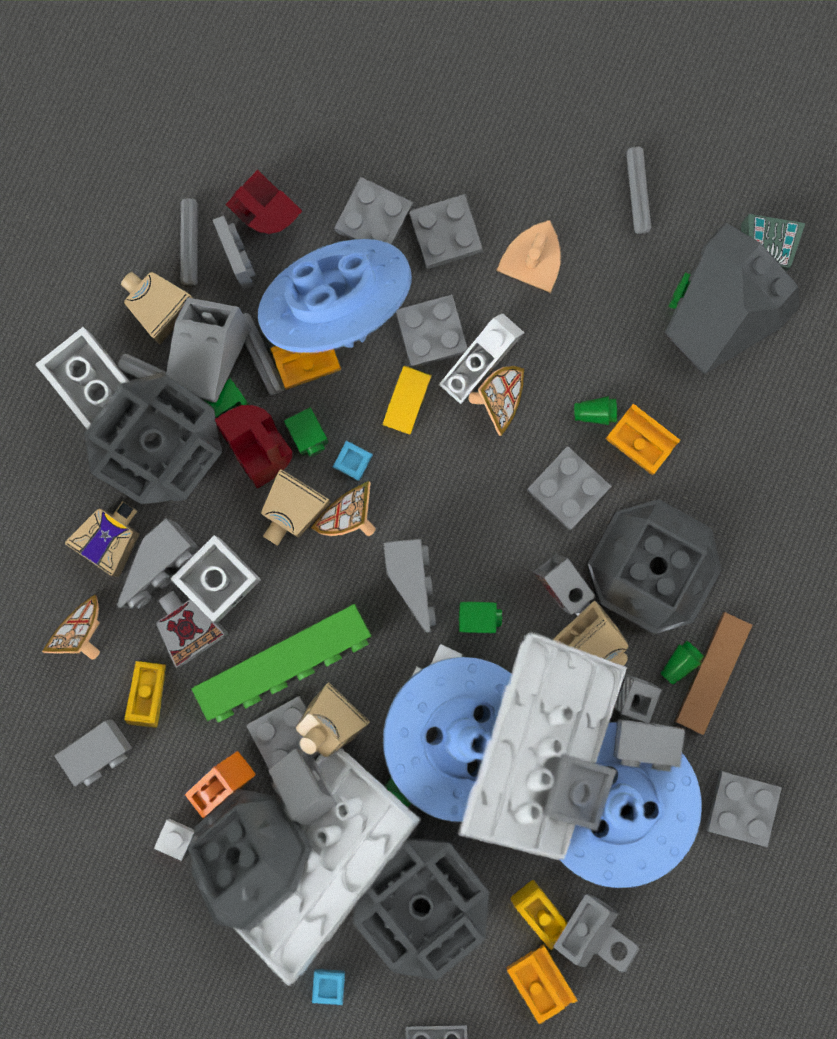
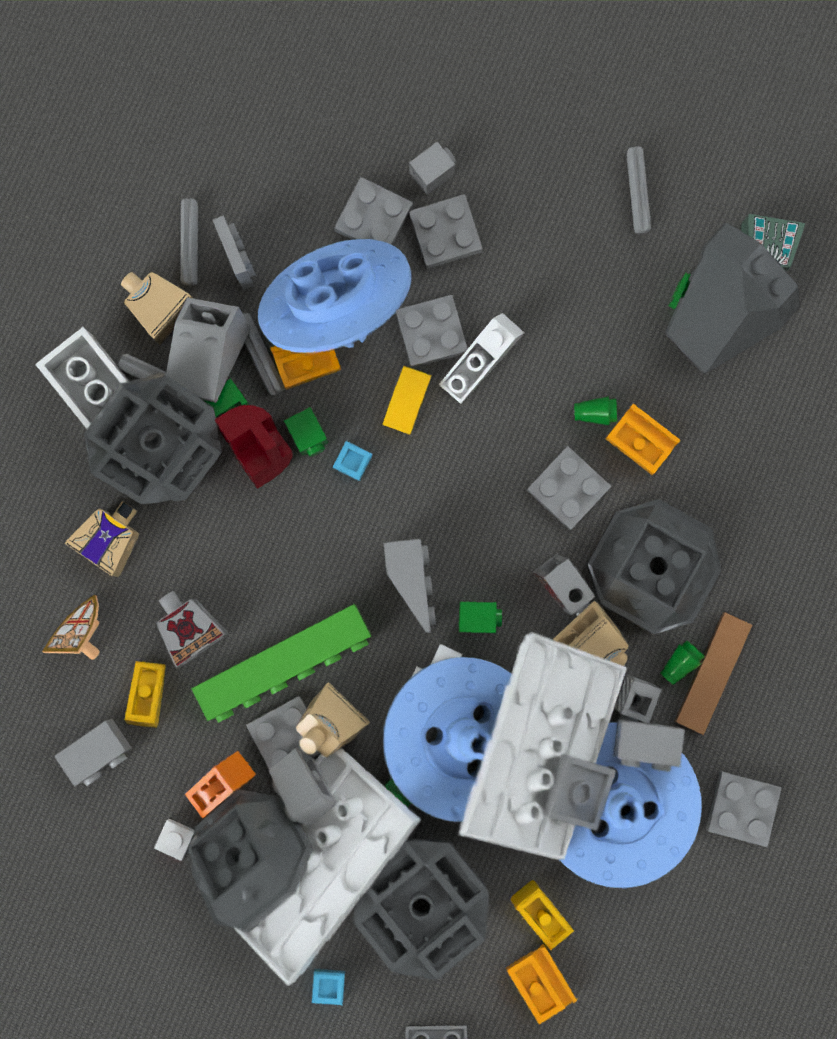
(155, 563): light grey slope -> none
(215, 579): white brick -> none
(263, 205): dark red brick -> none
(291, 507): tan torso -> none
(346, 514): shield -> none
(432, 167): none -> light grey brick
(501, 395): shield -> none
(533, 257): light nougat shield -> none
(592, 933): light grey piece -> none

